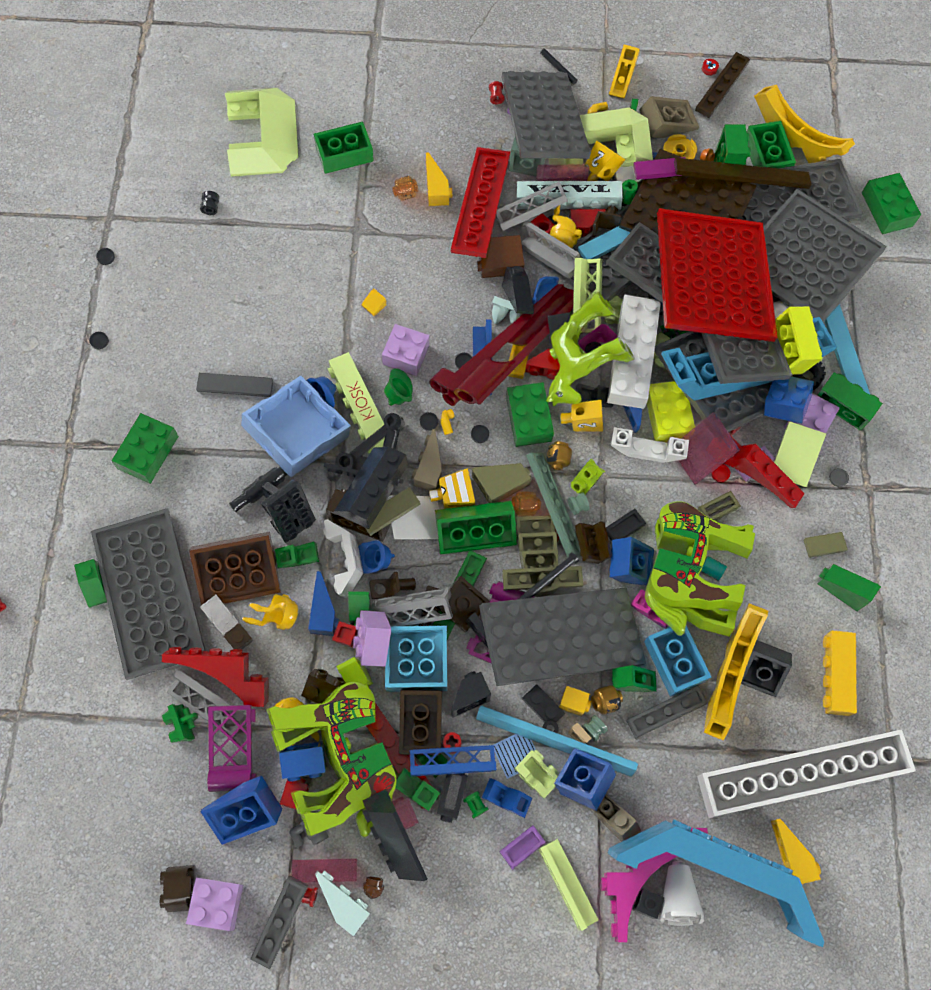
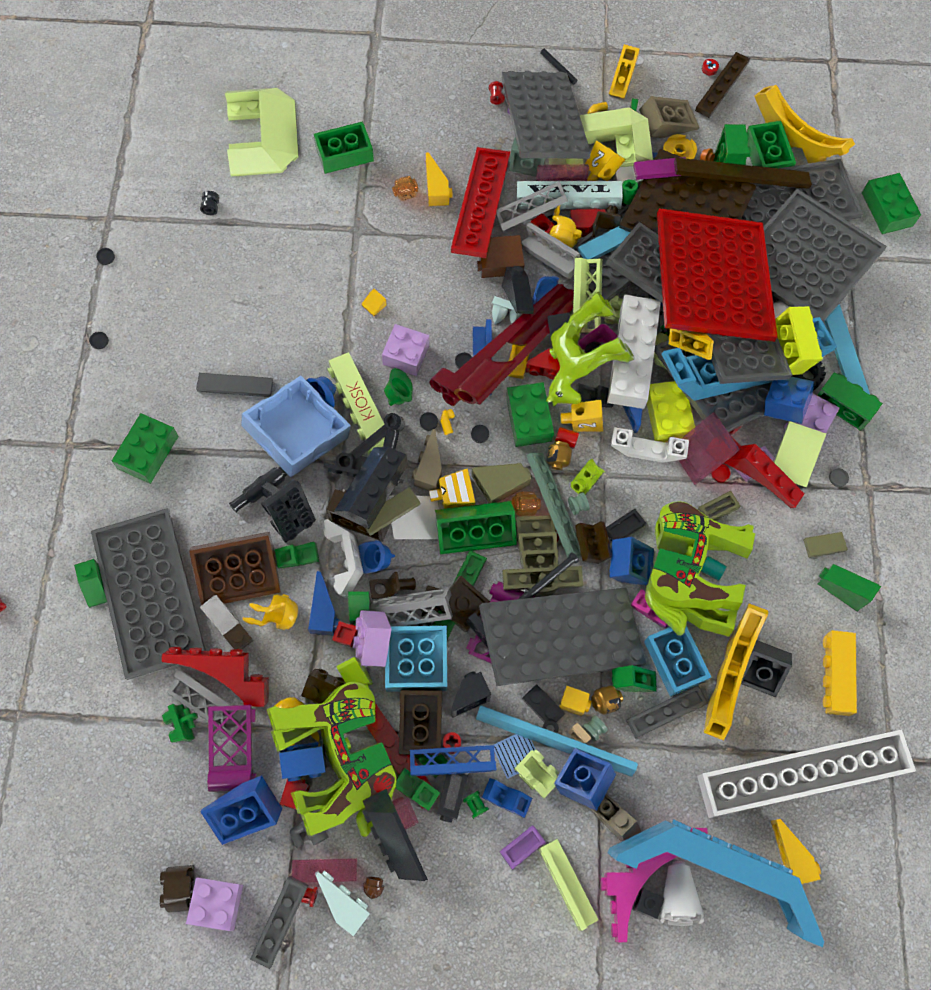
(567, 436): none -> red piece
(692, 342): none -> yellow slope

